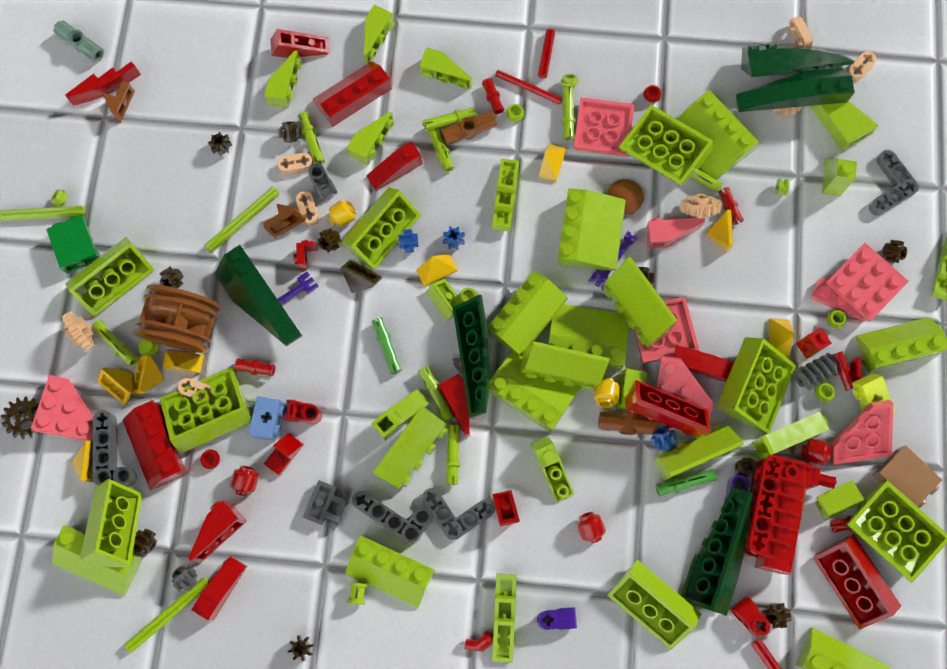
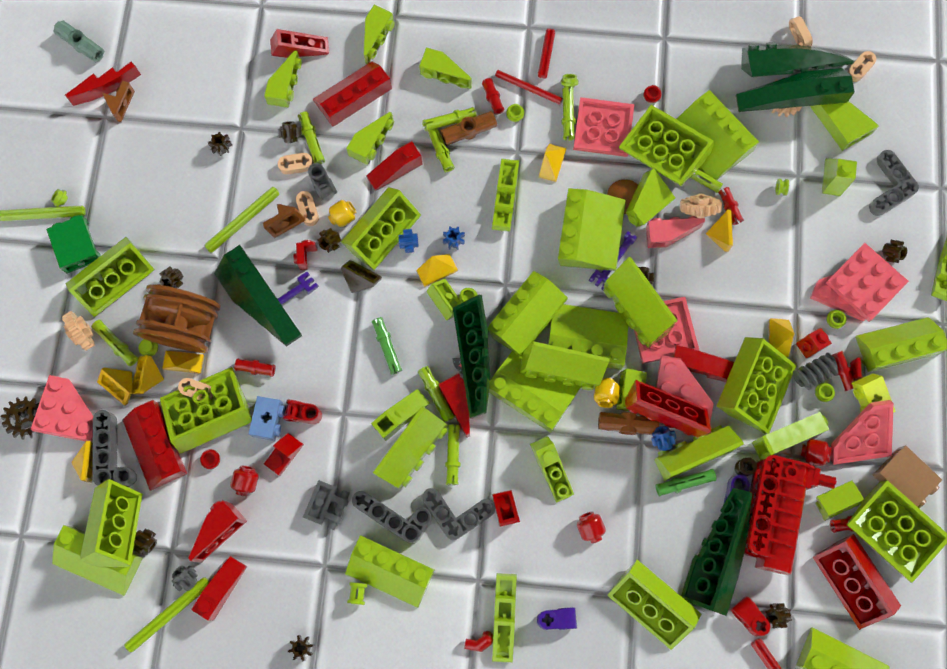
(649, 198): none -> lime slope

